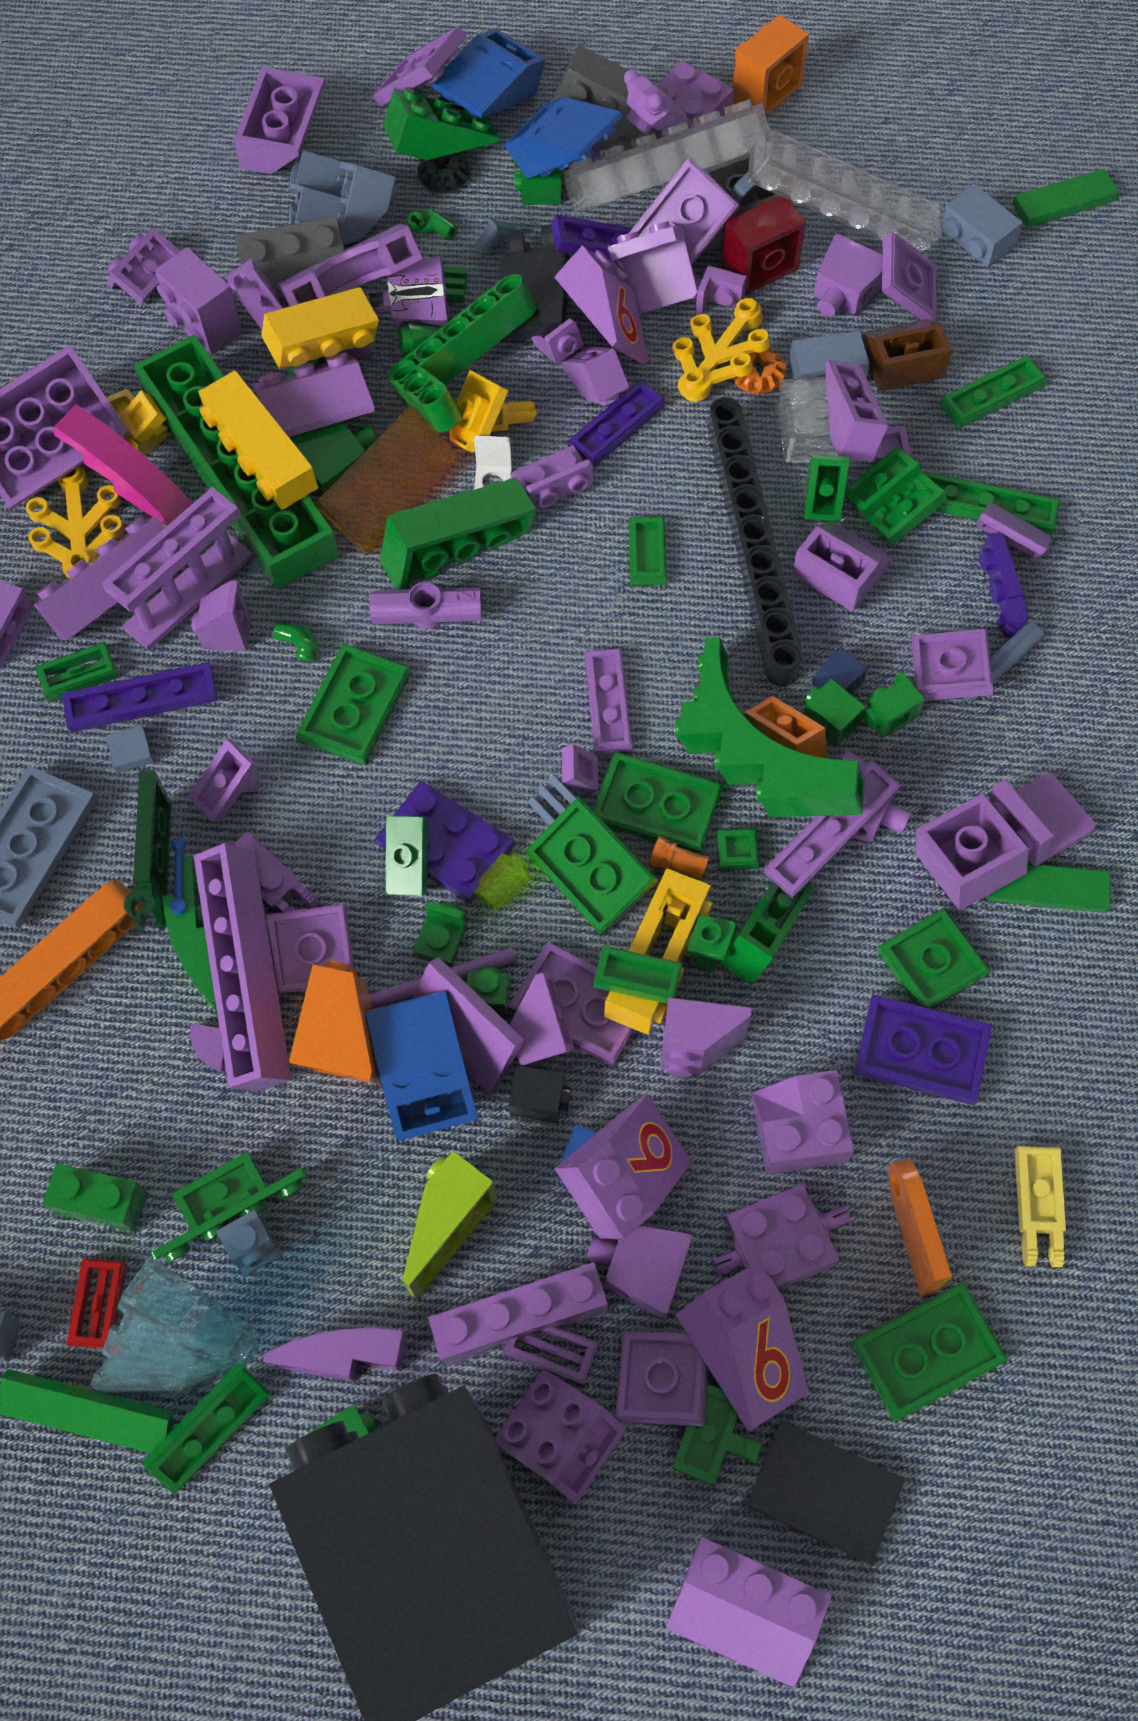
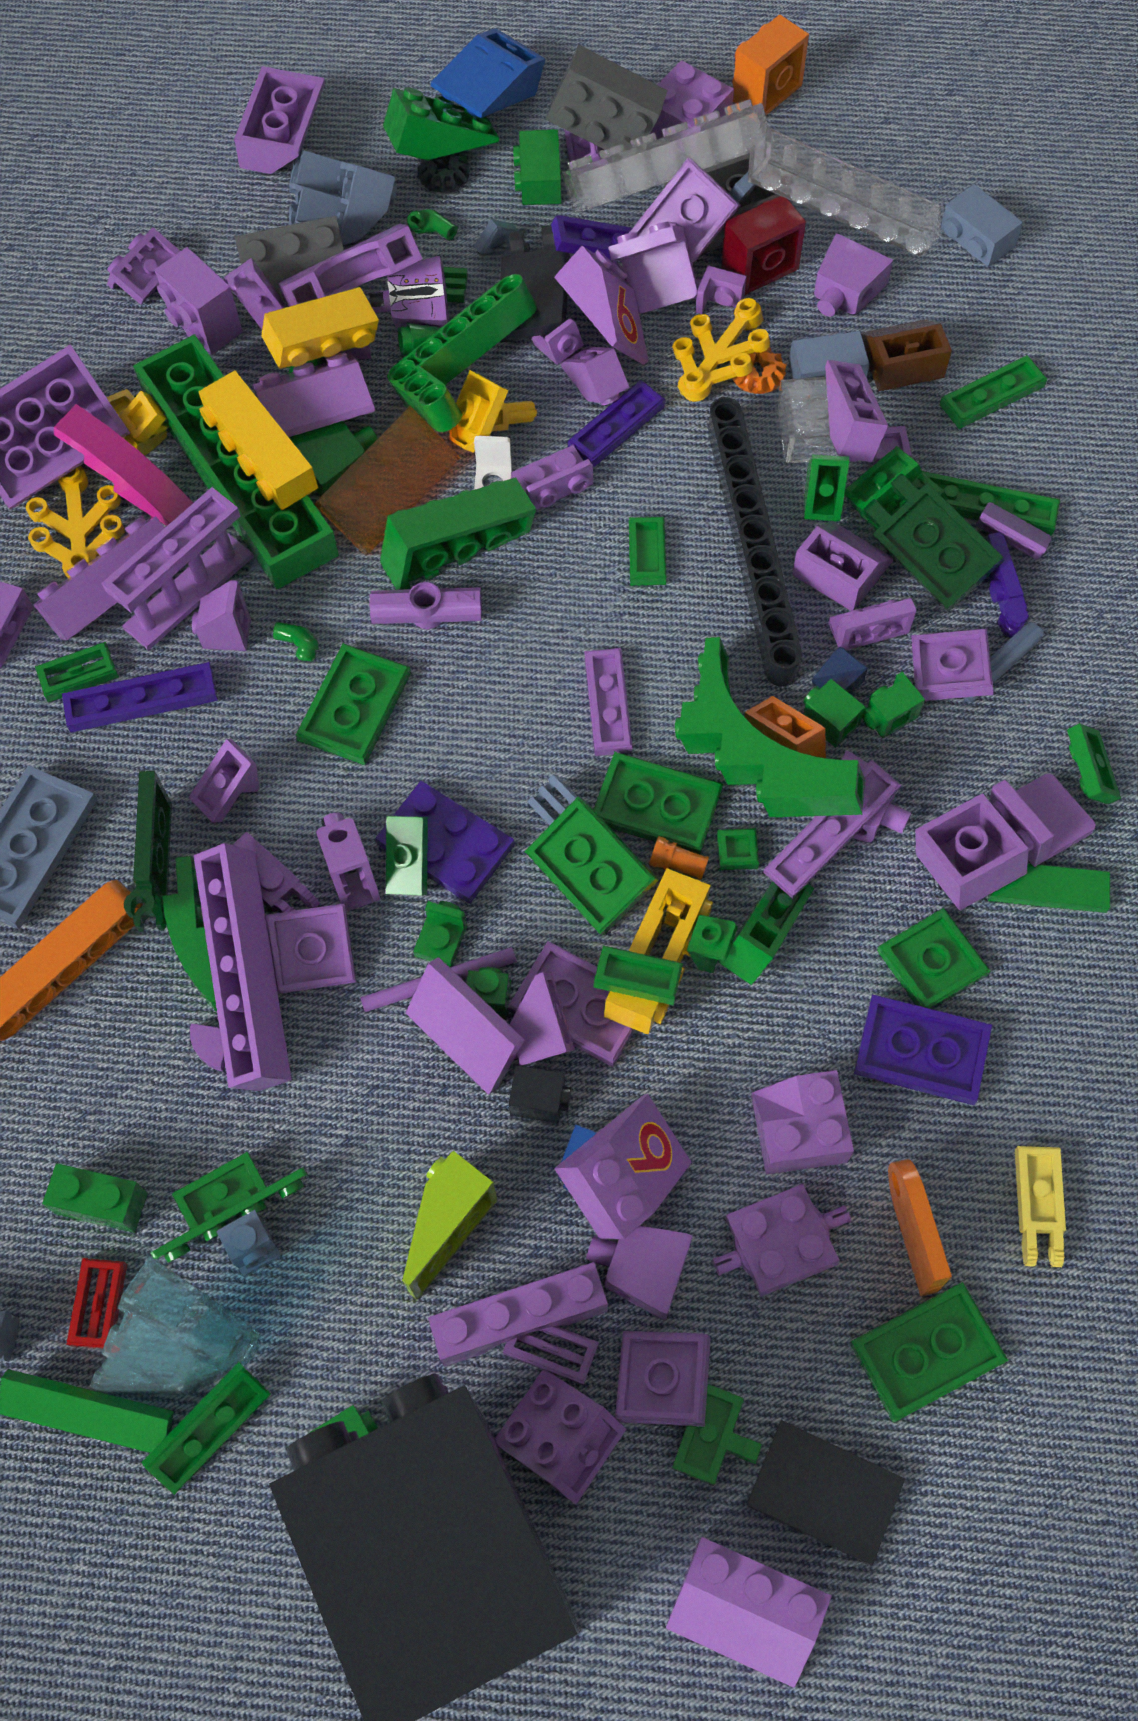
(129, 748): sand blue tile -> none
(178, 905): blue hinge -> none
(334, 1026): orange slope -> none
(340, 1352): medium lavender slope -> none
(343, 853): none -> medium lavender torso
(421, 1065): blue slope -> none
(422, 65): medium lavender plate -> none
(502, 881): clear neon green brick -> none
(561, 135): blue slope -> none
(579, 769): medium lavender plate -> none
(650, 104): medium lavender rock -> none
(700, 1034): medium lavender slope -> none
(748, 1344): medium lavender slope -> none
(873, 623): none -> medium lavender bracket
(909, 277): medium lavender tile -> none
(934, 543): none -> dark green tile
(1065, 198): green tile -> none
(1096, 772): none -> green plate

